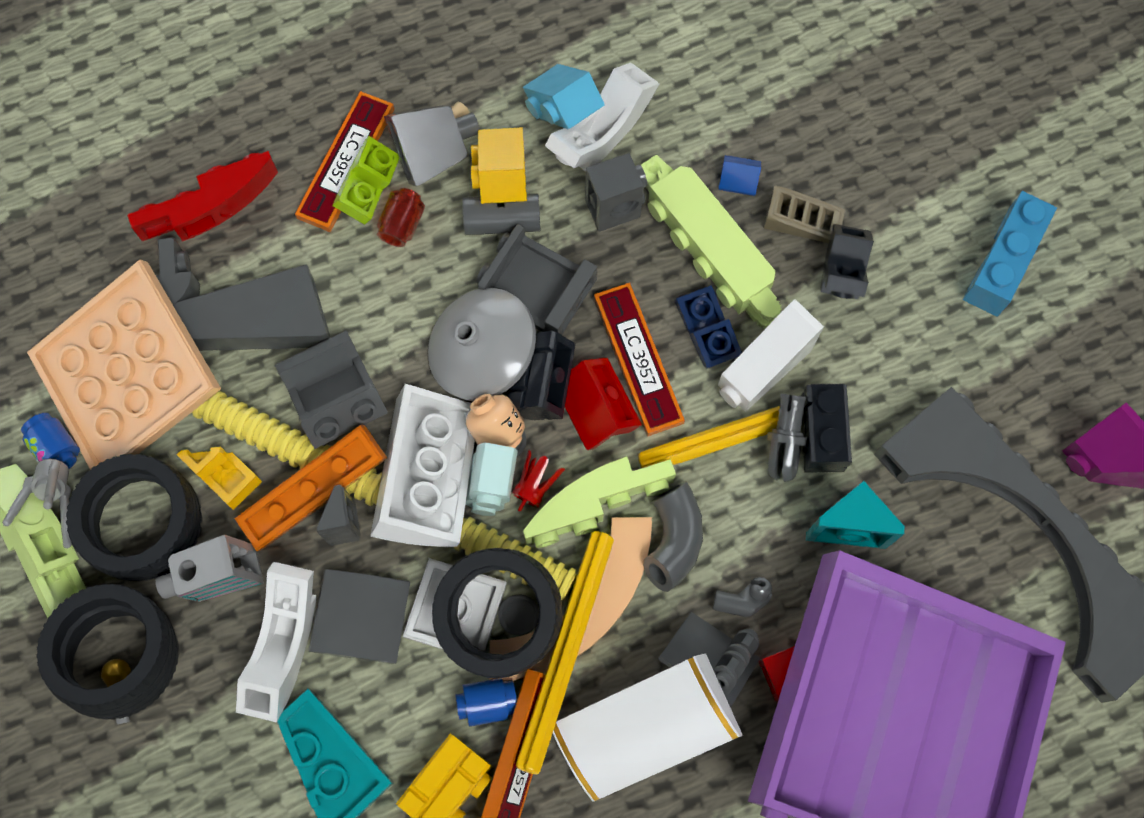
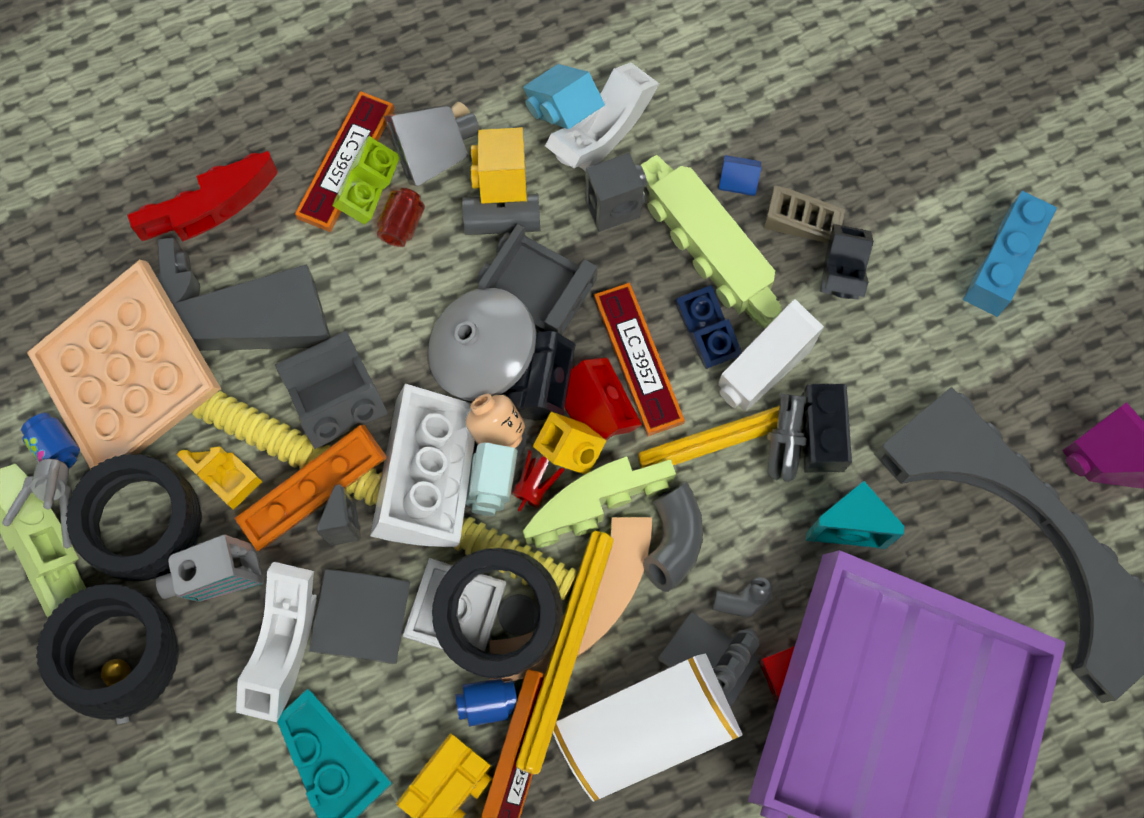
(569, 443): none -> yellow brick

